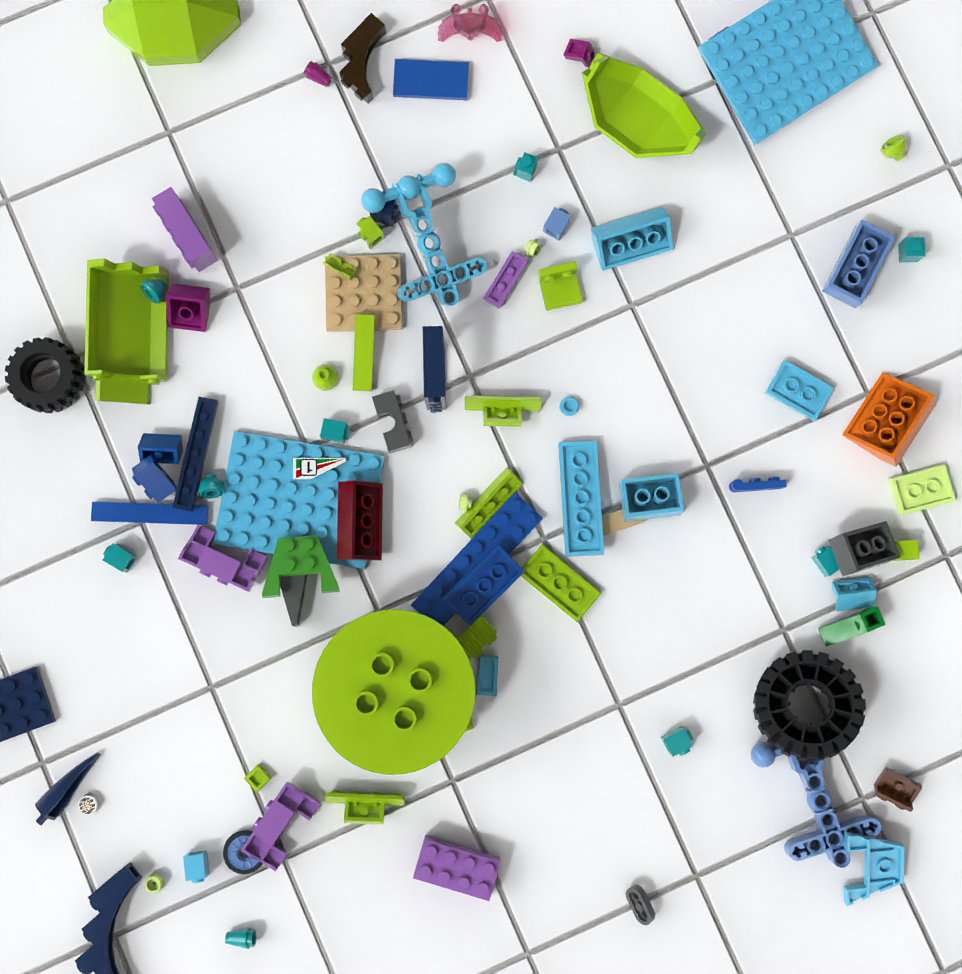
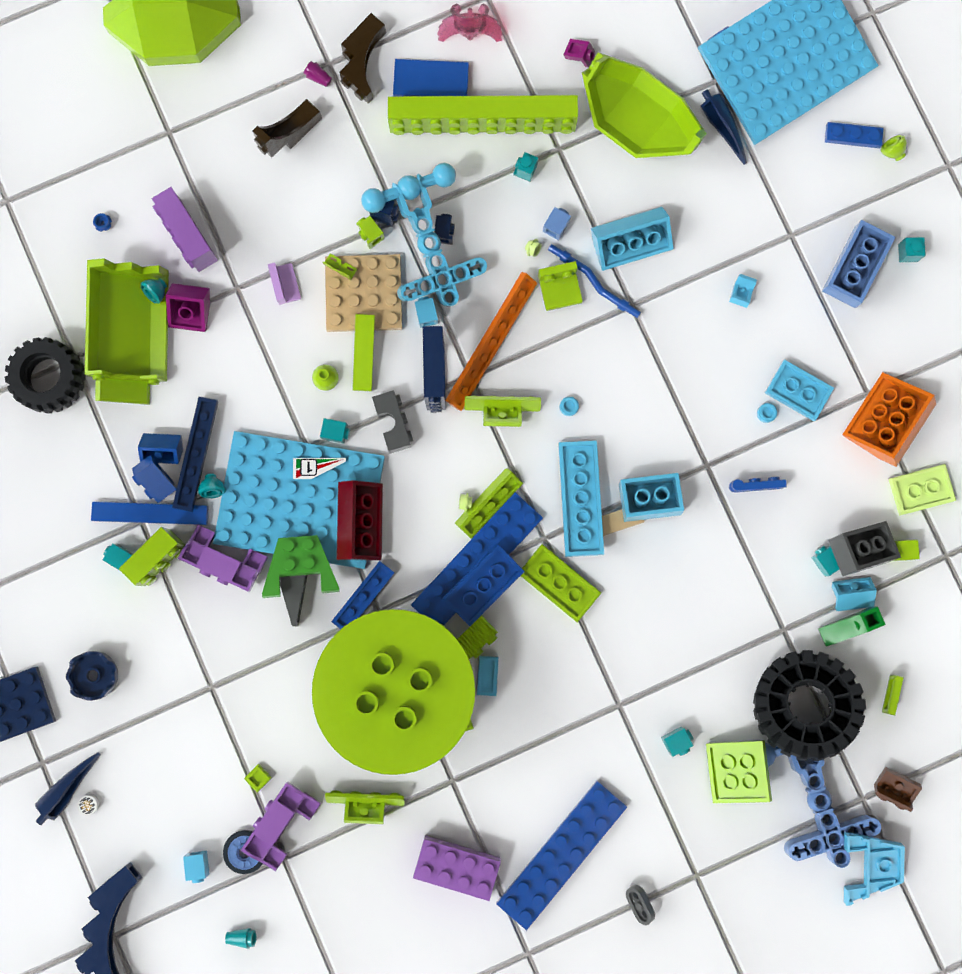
(79, 679): none -> dark blue plate
(98, 219): none -> blue plate
(152, 557): none -> lime brick
(154, 888): yellowish green plate -> none
(284, 283): none -> lavender panel
(288, 130): none -> dark brown arch
(363, 595): none -> blue plate
(426, 311): none -> medium azure brick
(444, 228): none -> dark blue brick
(482, 114): none -> lime brick
(491, 341): none -> orange plate
(505, 279): medium lavender plate -> none
(561, 855): none -> blue plate
(622, 304): none -> blue bar
(722, 119): none -> dark blue piece
(739, 772): none -> plate
(742, 290): none -> medium azure bracket
(767, 412): none -> medium azure tile
(853, 135): none -> blue plate
(892, 694): none -> lime tile

